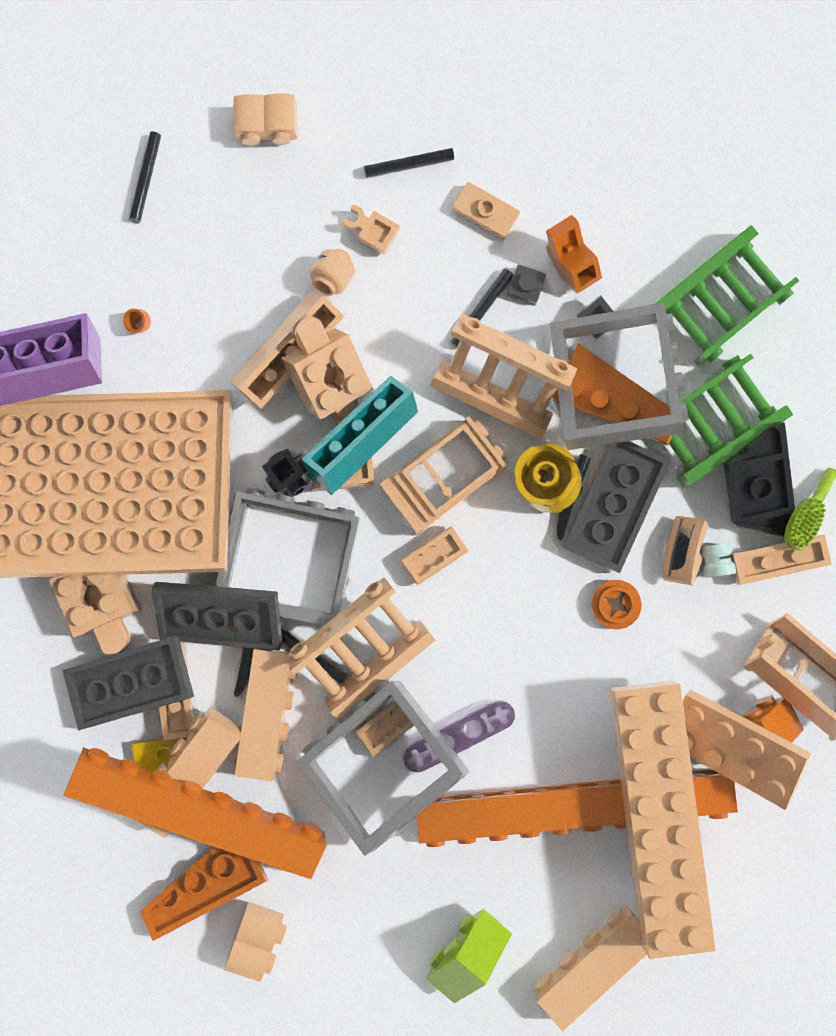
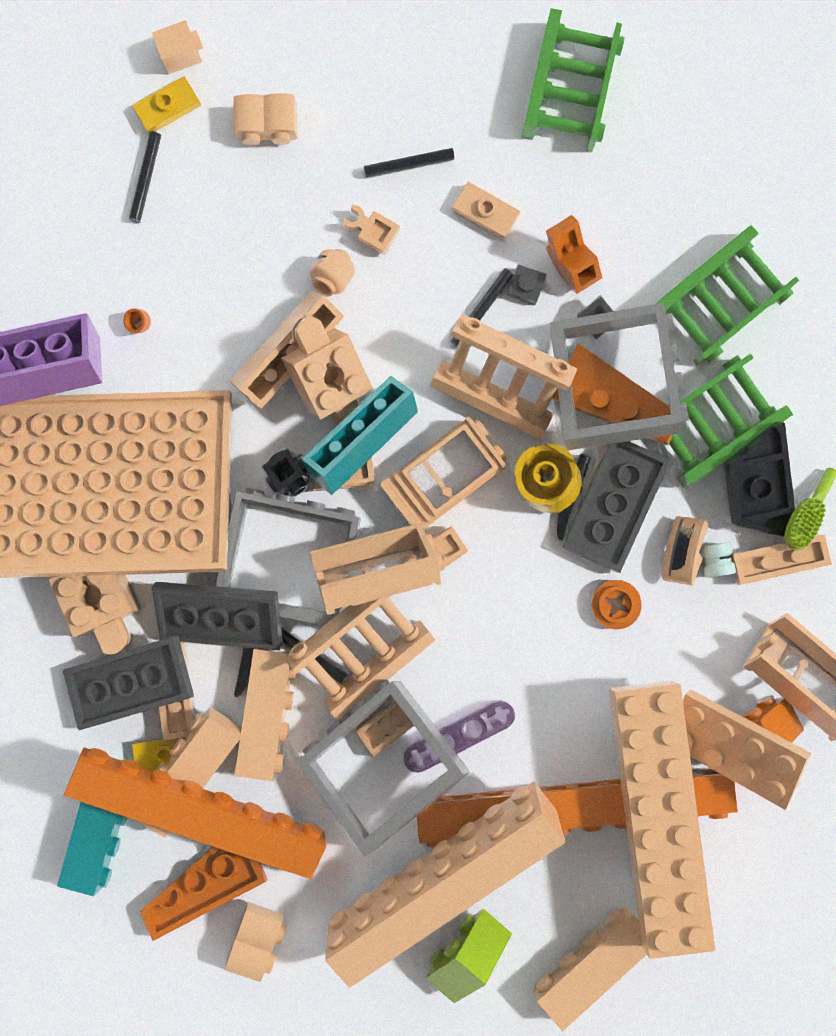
(90, 850): none -> teal brick
(167, 105): none -> yellow plate
(178, 46): none -> light nougat brick
(376, 567): none -> light nougat door
(442, 883): none -> light nougat brick
(551, 60): none -> bright green fence

